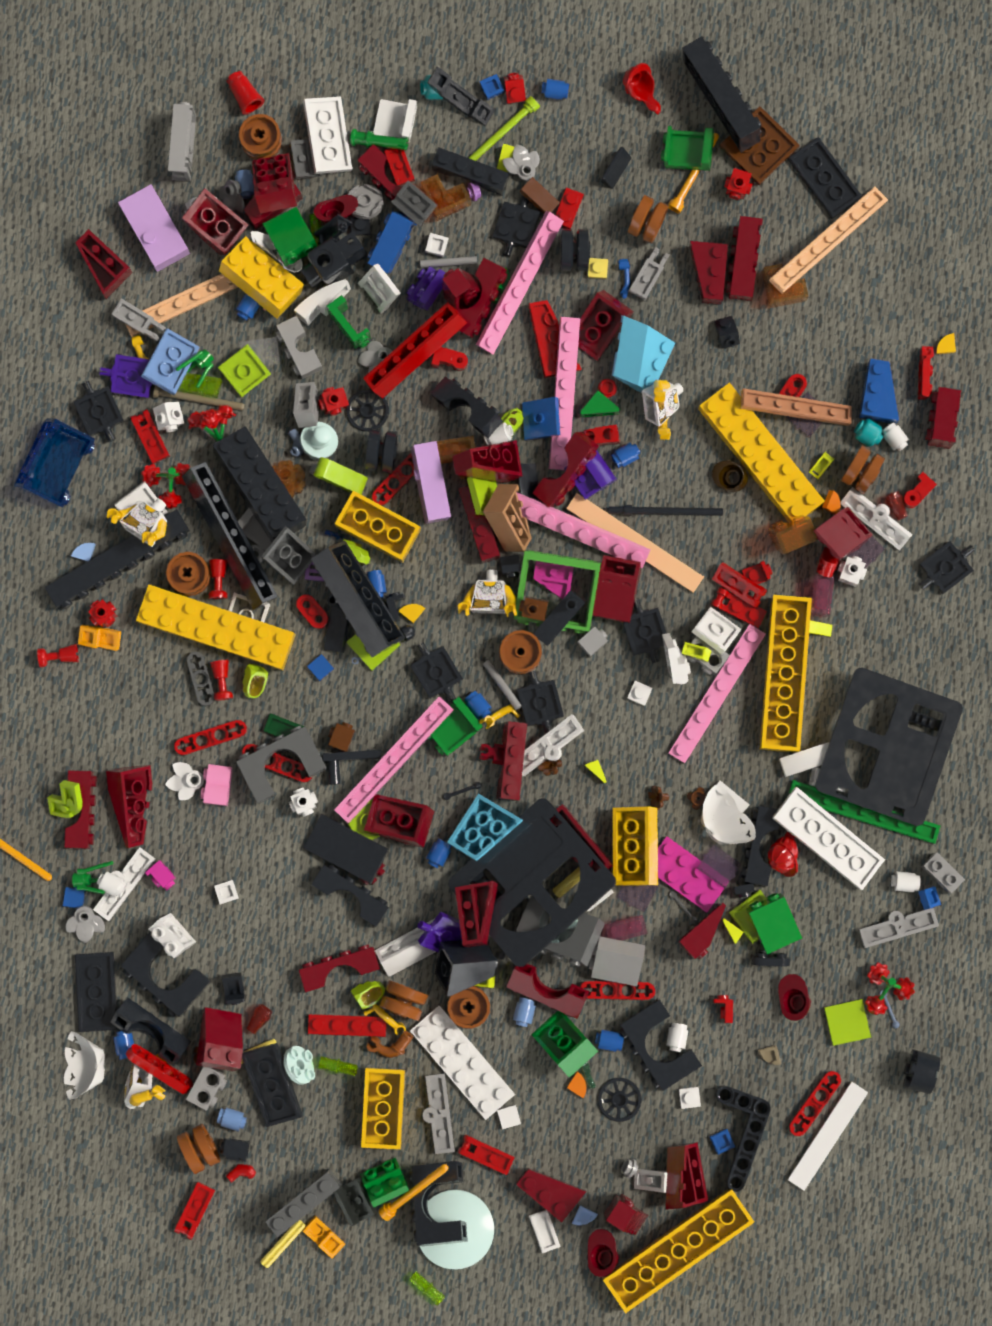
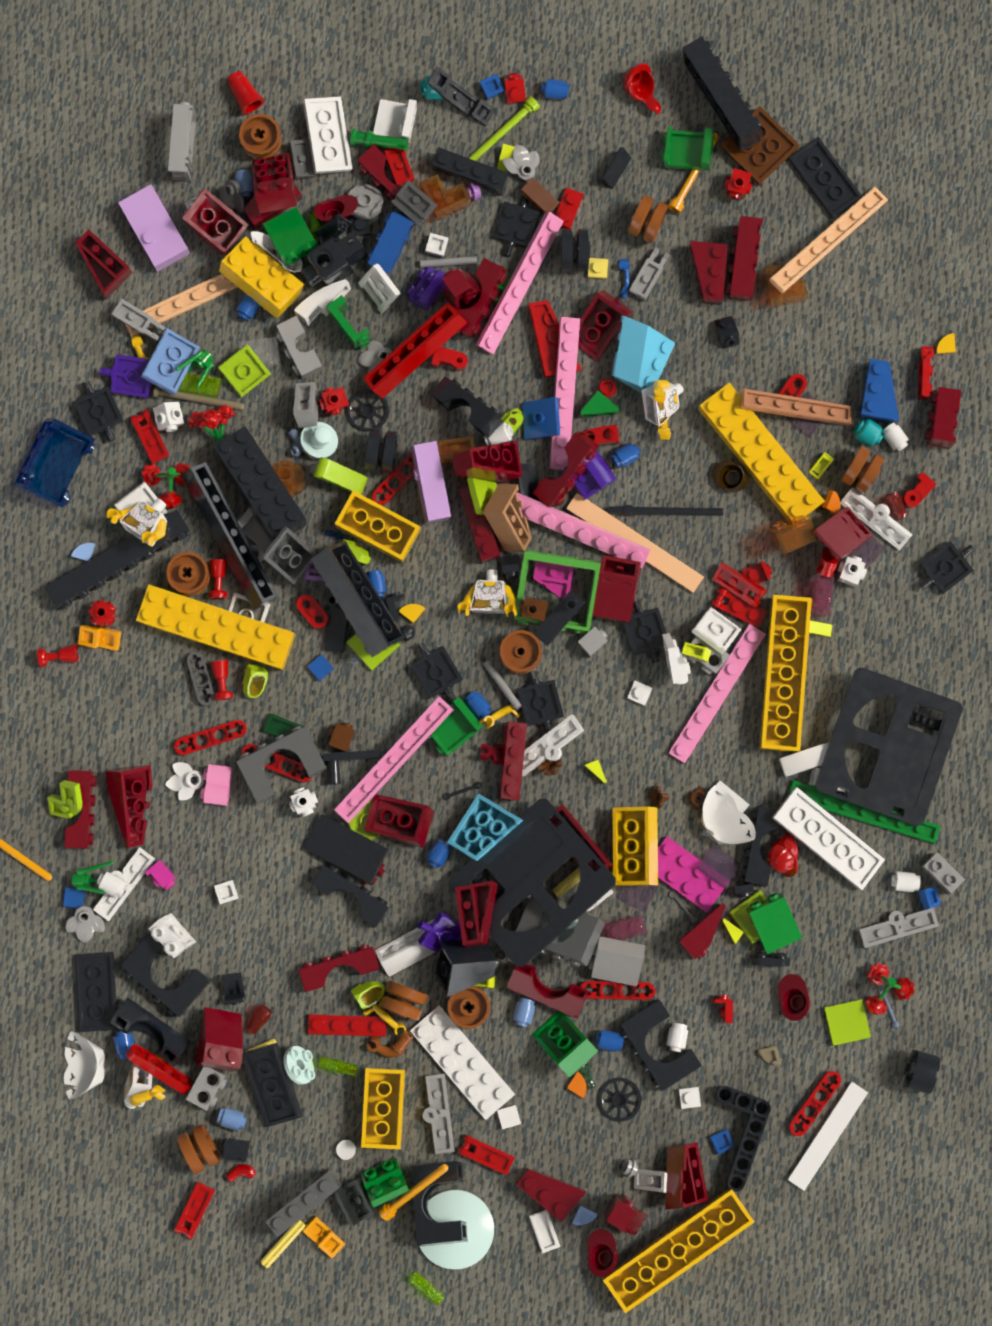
(346, 1149): none -> white tile

